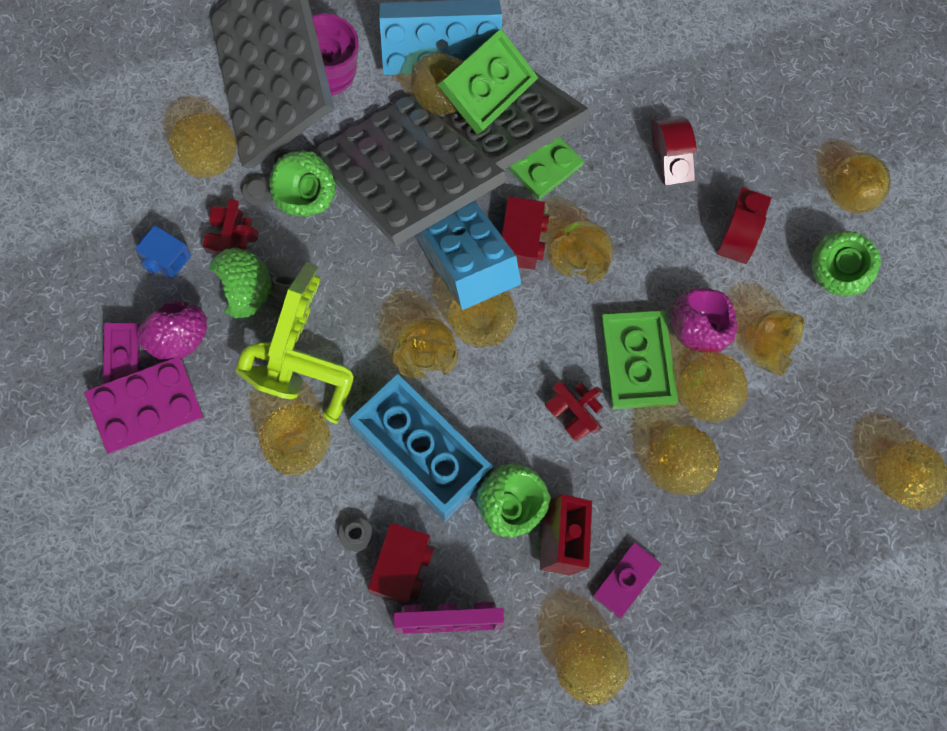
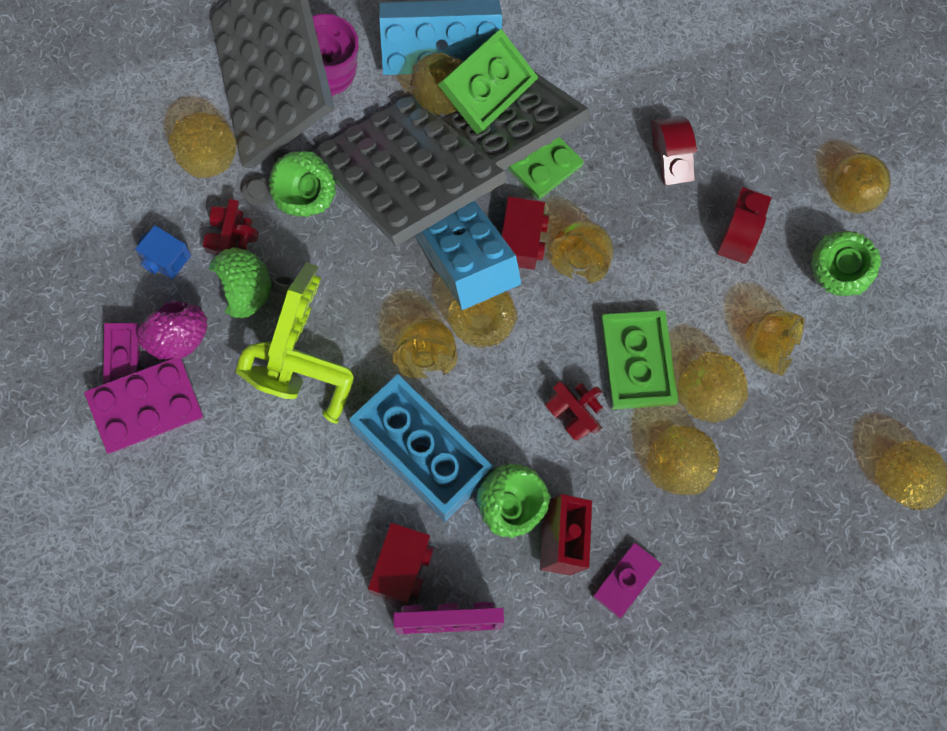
(294, 439): clear yellow hair -> none
(355, 544): dark grey plate -> none
(591, 666): clear yellow hair -> none
(704, 320): magenta hair -> none

